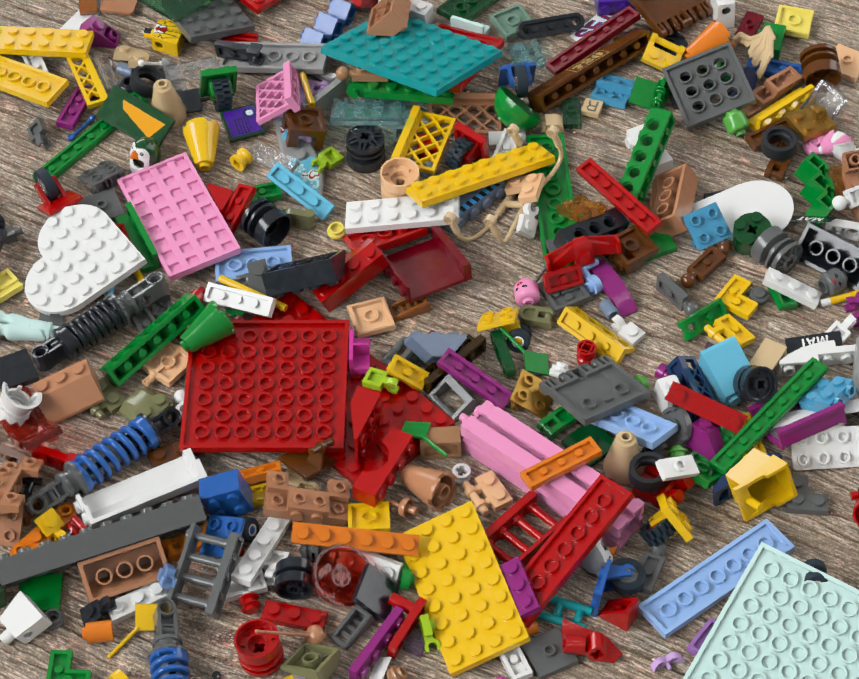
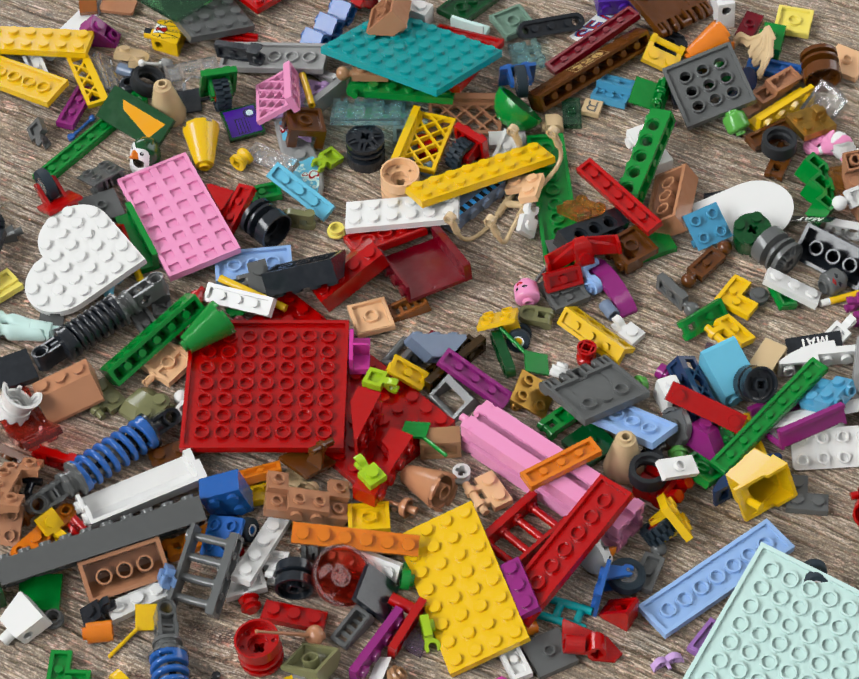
(370, 474): none -> lime plate

